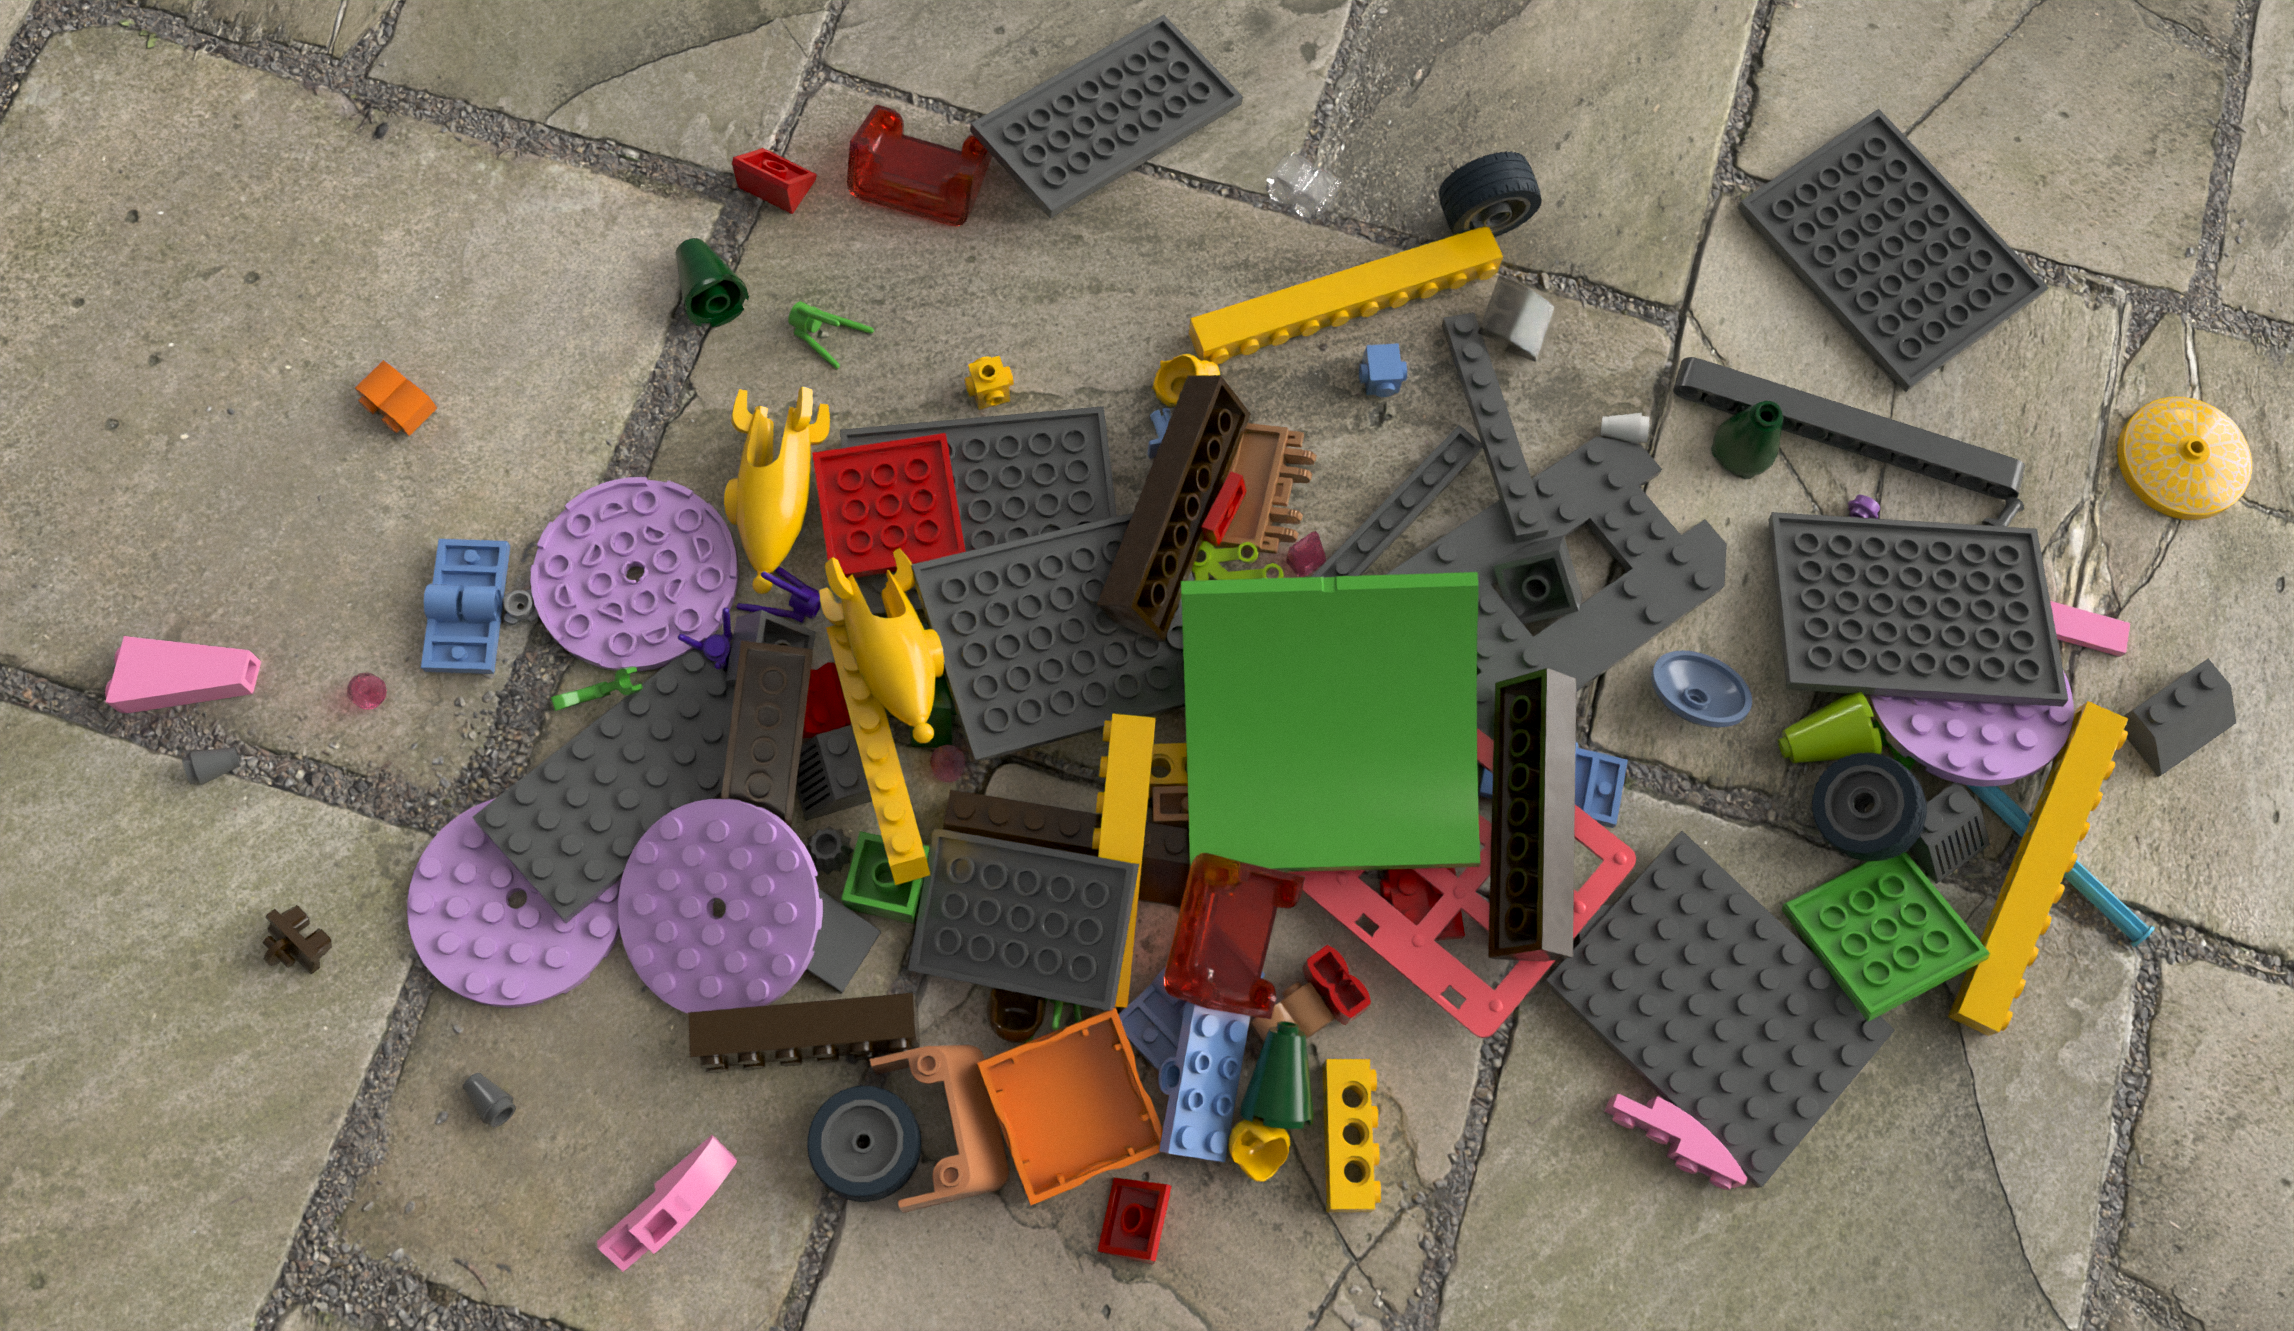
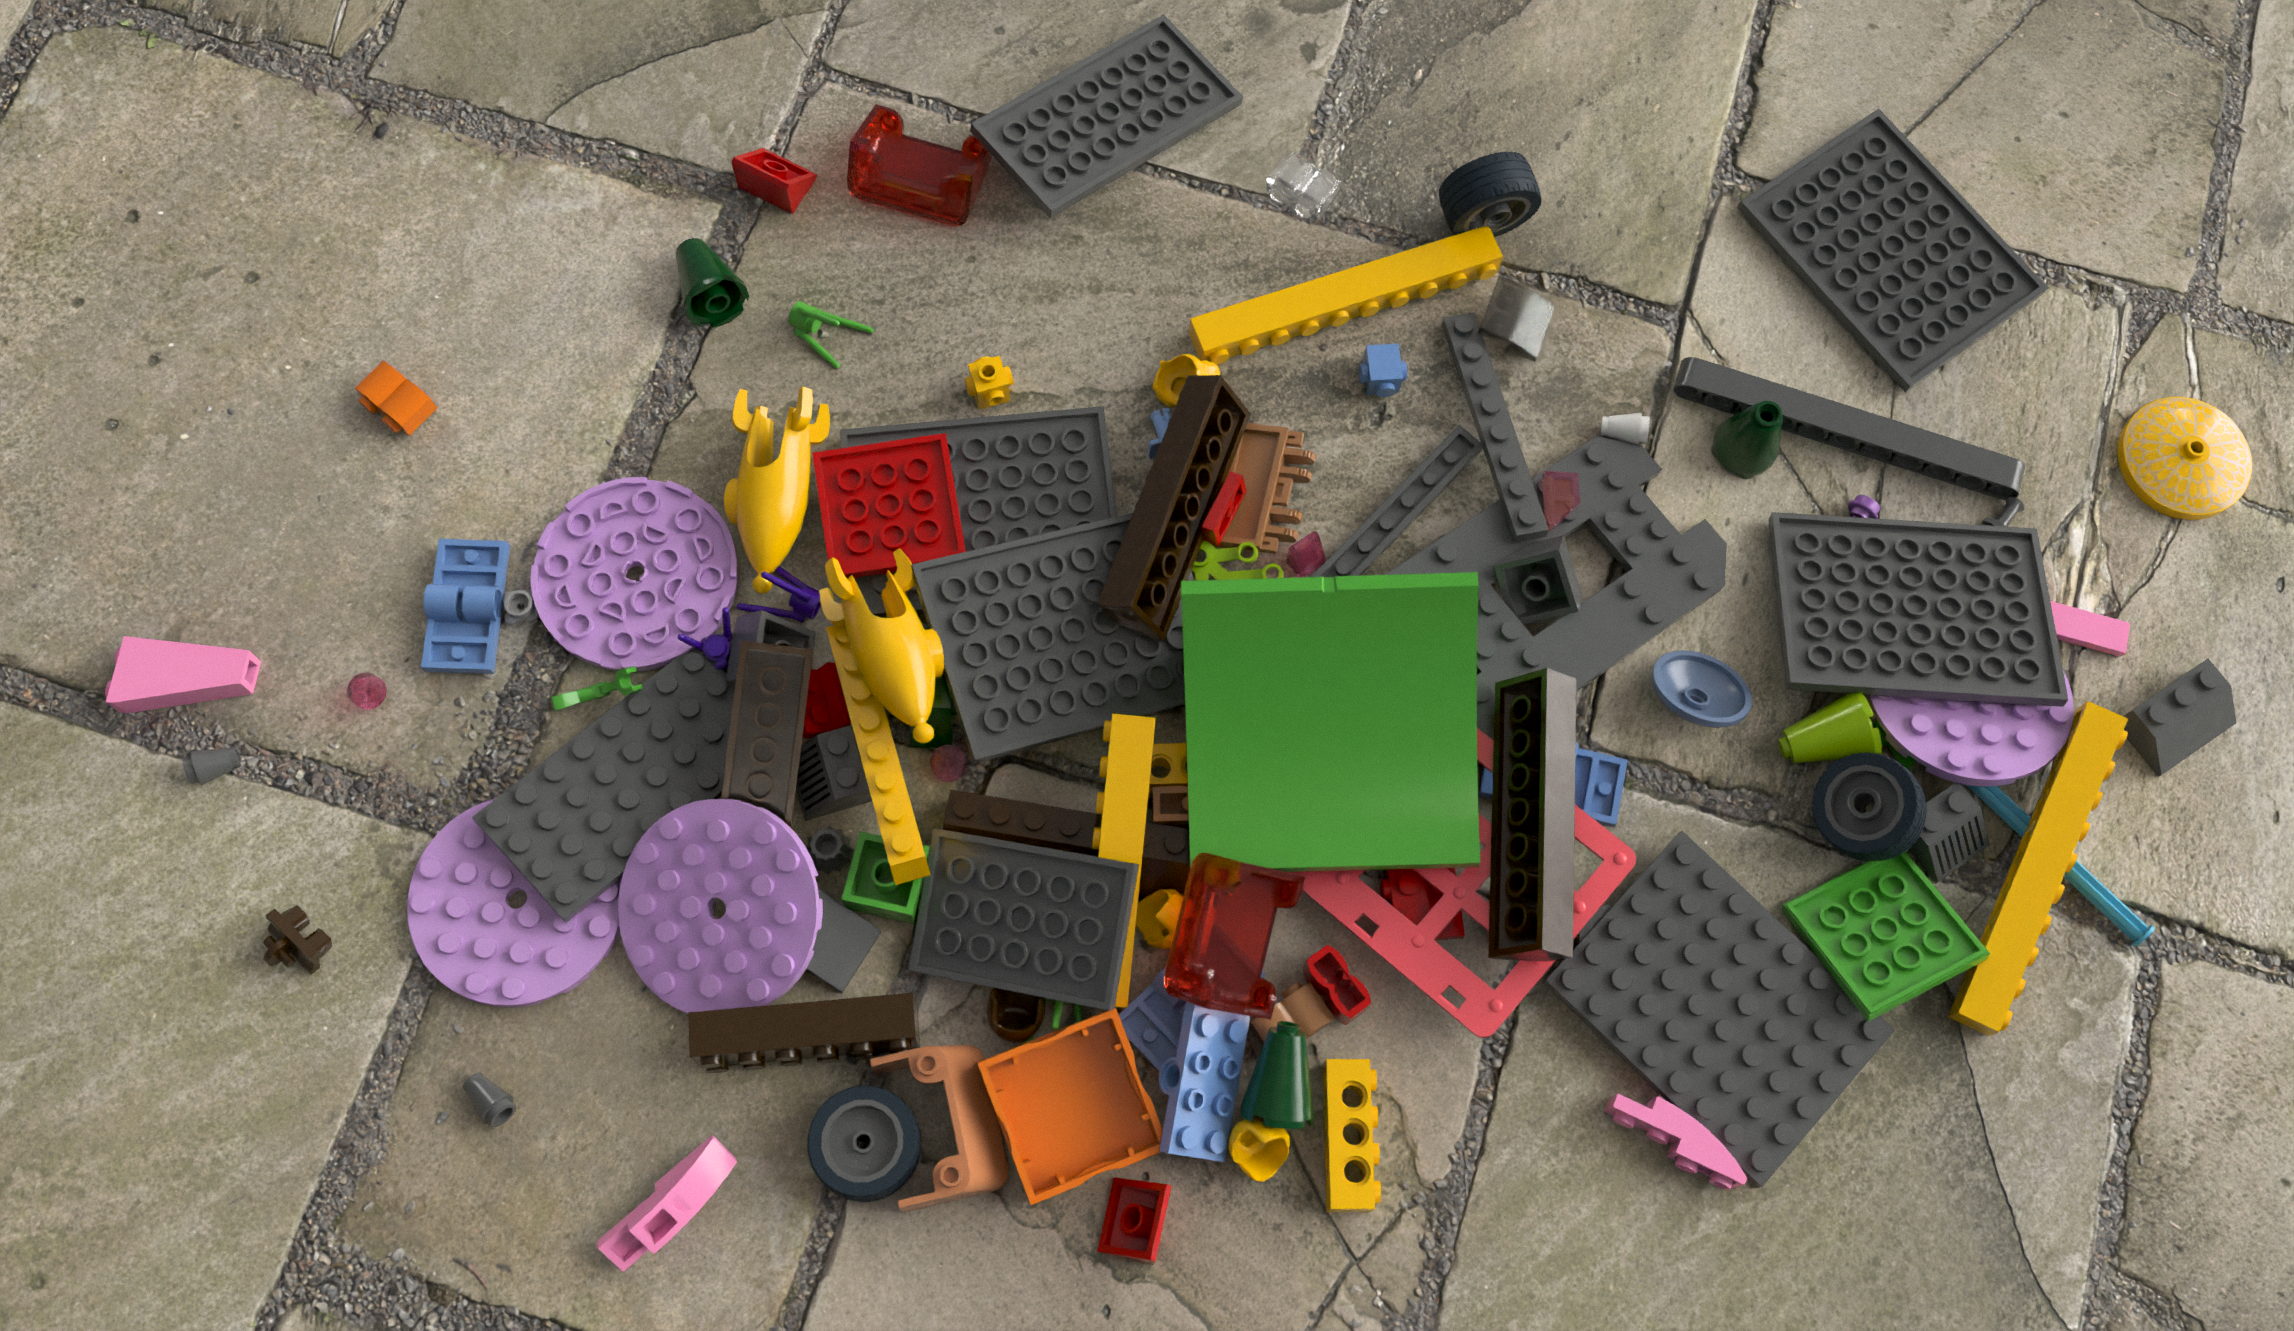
(1159, 916): none -> yellow hair
(1559, 496): none -> clear pink tile

